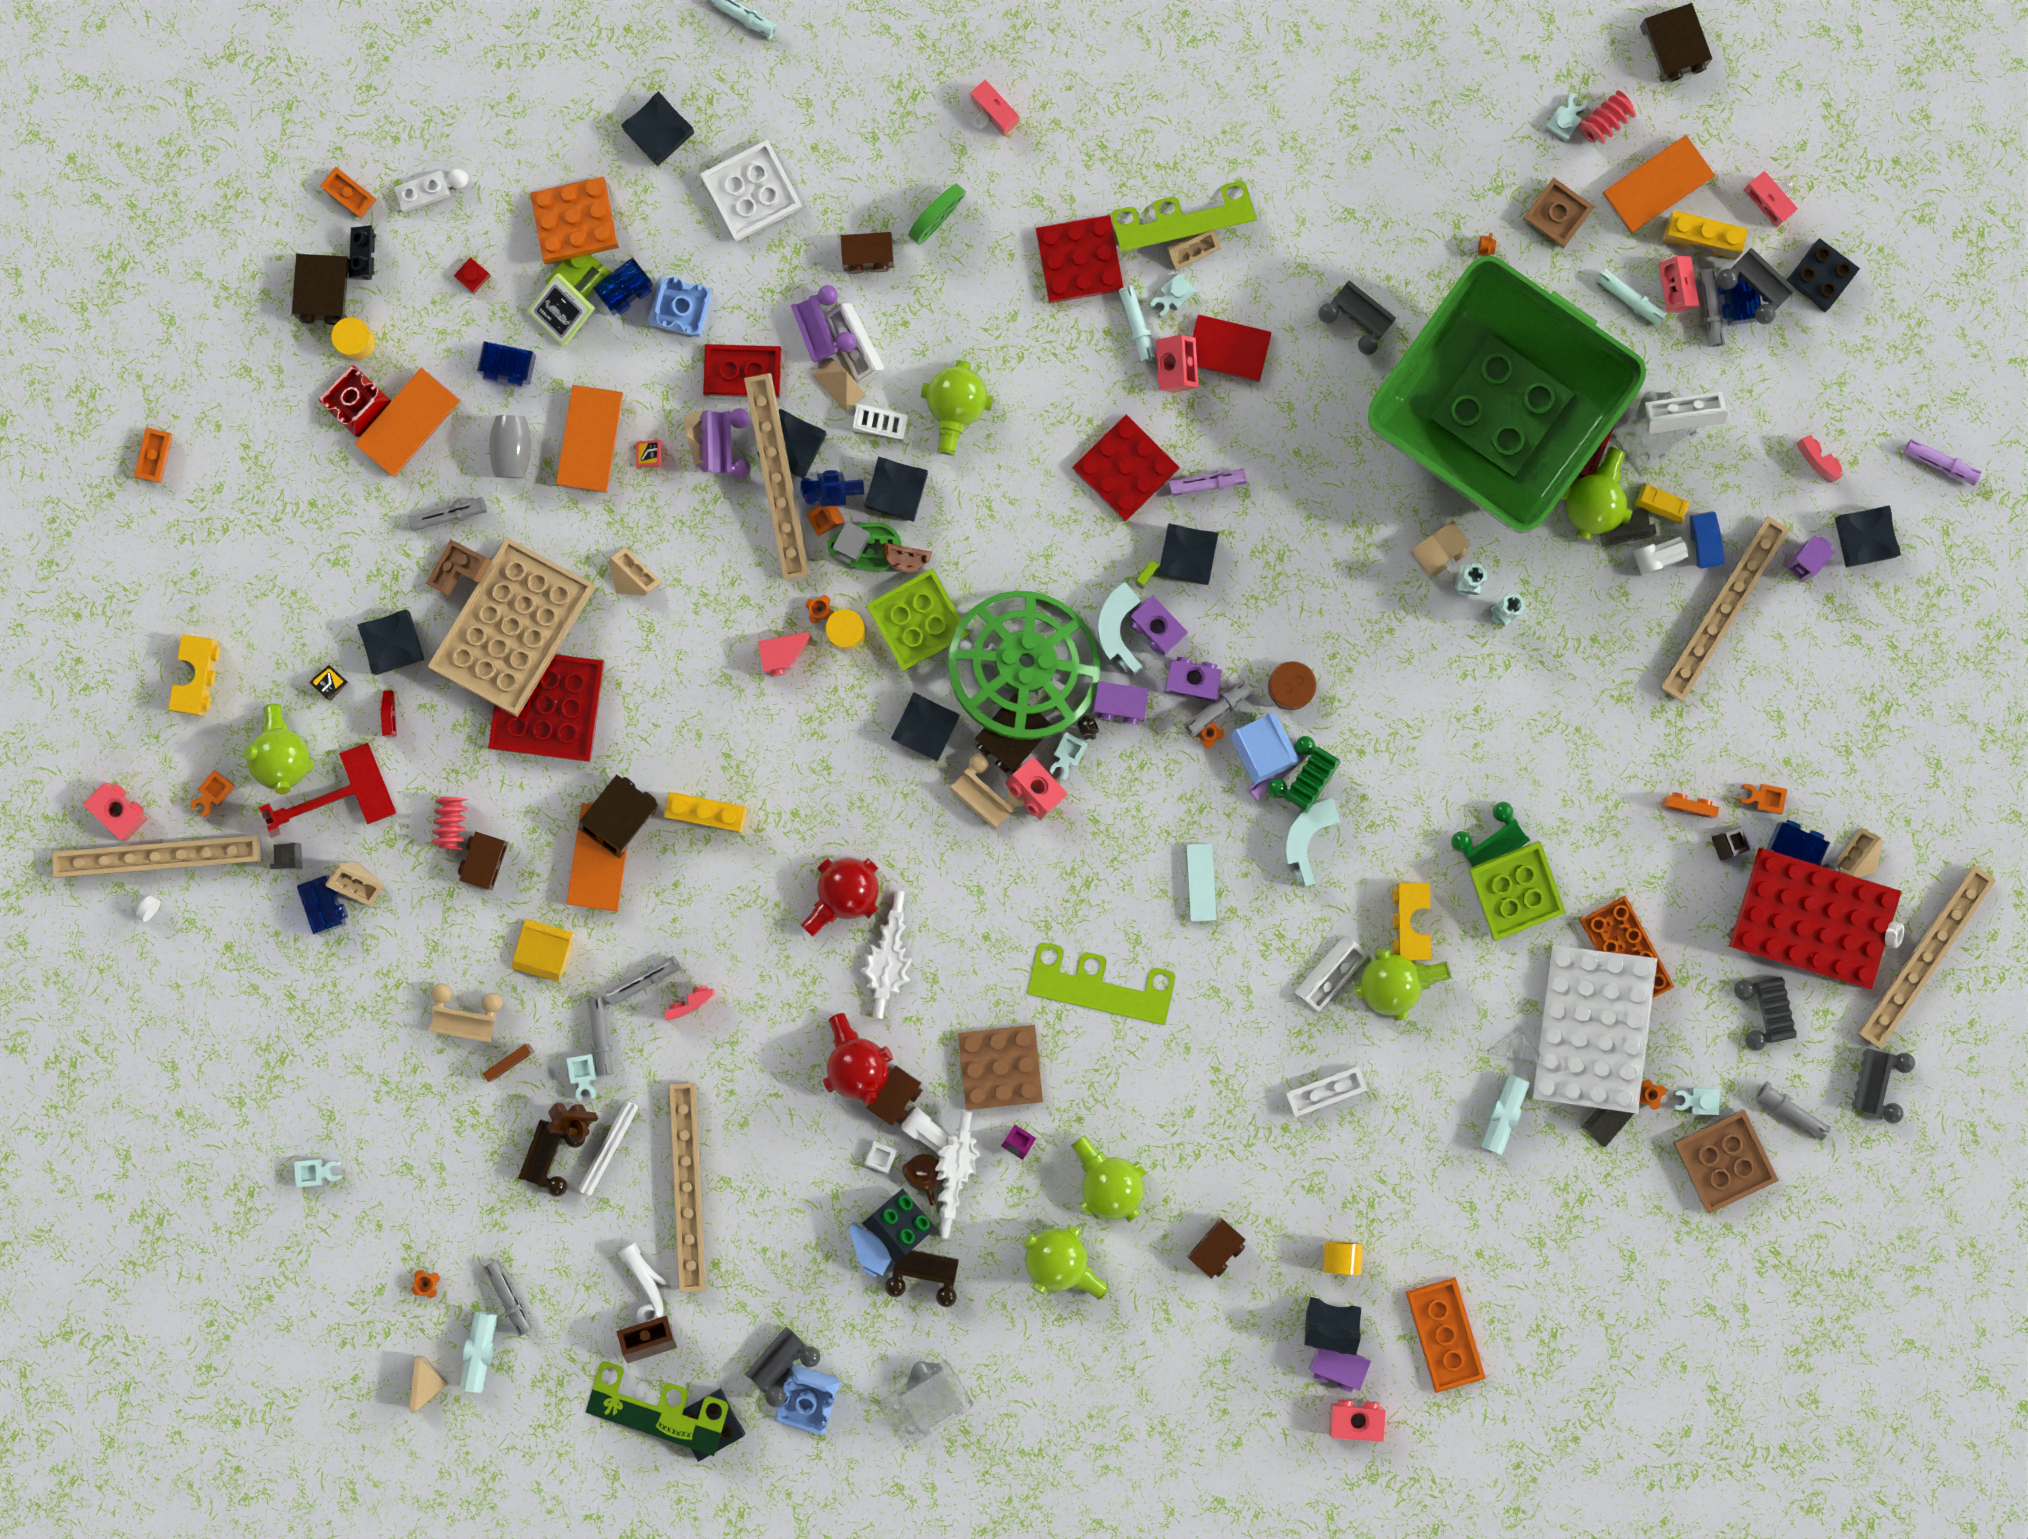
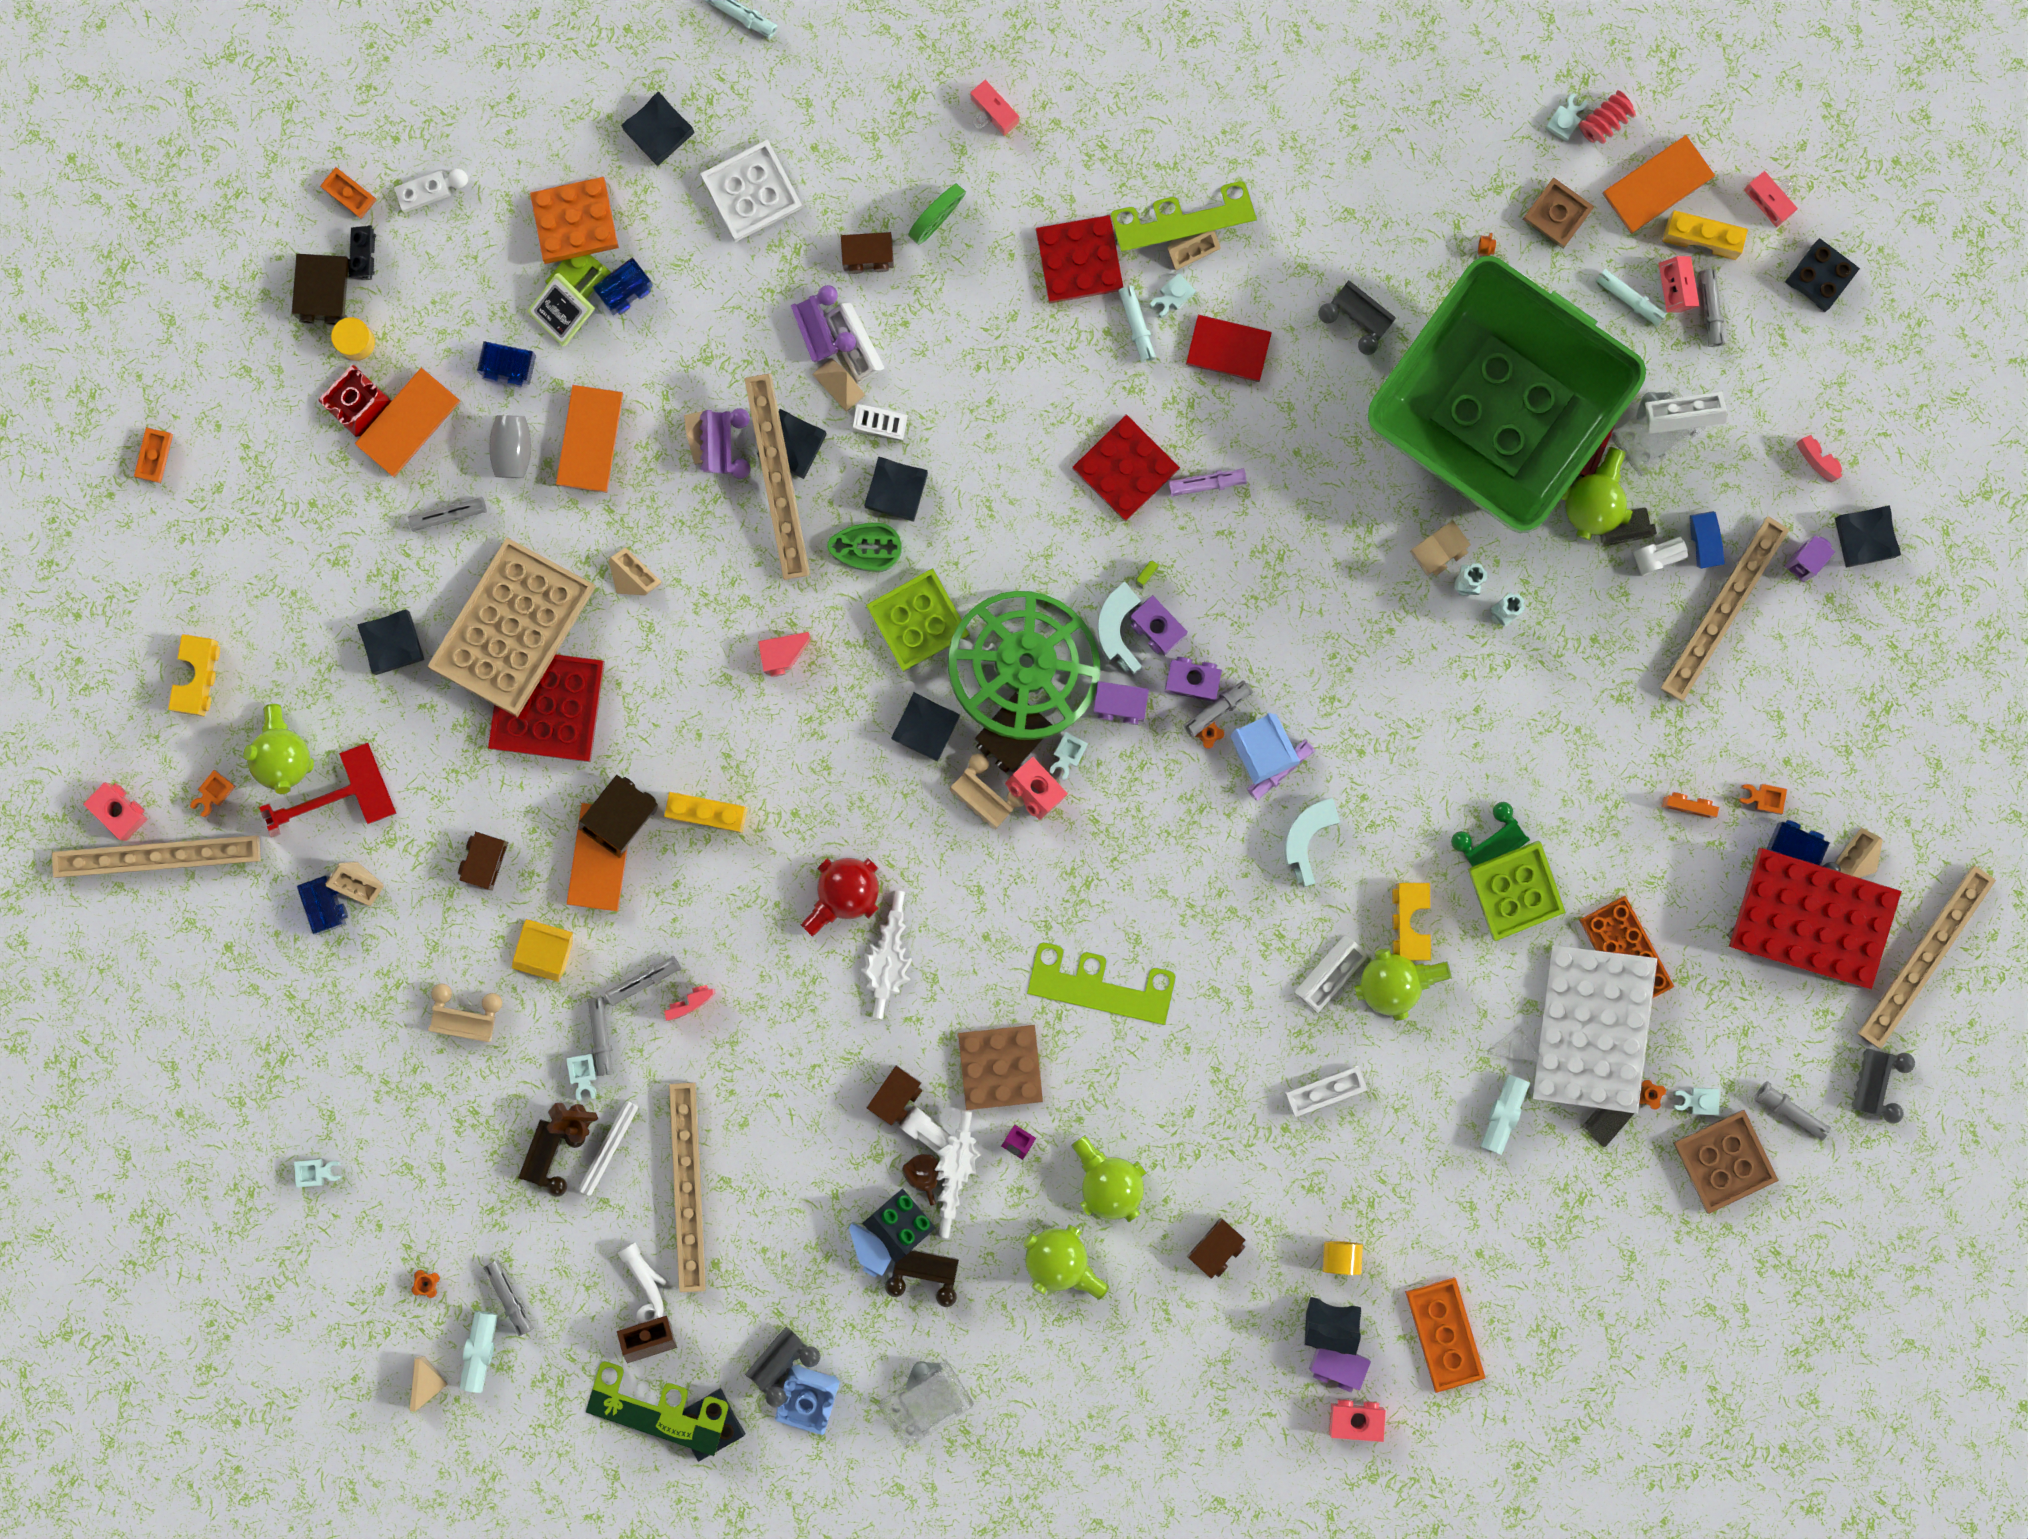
(147, 908): white tile -> none
(287, 857): clear smoke panel -> none
(328, 682): slope -> none
(388, 714): red tile -> none
(449, 823): coral piece -> none
(454, 562): medium nougat plate -> none
(472, 275): red plate -> none
(508, 1062): dark orange tile -> none
(649, 454): slope -> none
(679, 306): light blue slope -> none
(729, 364): red tile -> none
(822, 602): orange plate -> none
(825, 519): orange slope -> none
(830, 489): clear blue piece -> none
(845, 629): yellow piece -> none
(851, 543): light grey brick -> none
(856, 1065): red piece -> none
(880, 1157): white tile -> none
(905, 558): dark orange tile -> none
(956, 400): lime piece -> none
(1088, 728): dark brown plate -> none
(1185, 373): coral brick -> none
(1188, 554): black brick -> none
(1201, 882): light aqua tile -> none
(1292, 685): dark orange head -> none
(1312, 778): green gear -> none
(1662, 503): yellow tile -> none
(1677, 42): dark brown panel -> none
(1730, 843): dark brown slope -> none
(1739, 303): clear blue brick -> none
(1762, 279): dark grey gear -> none
(1774, 1009): dark grey gear -> none
(1894, 934): white tile -> none
(1936, 459): lavender pin -> none

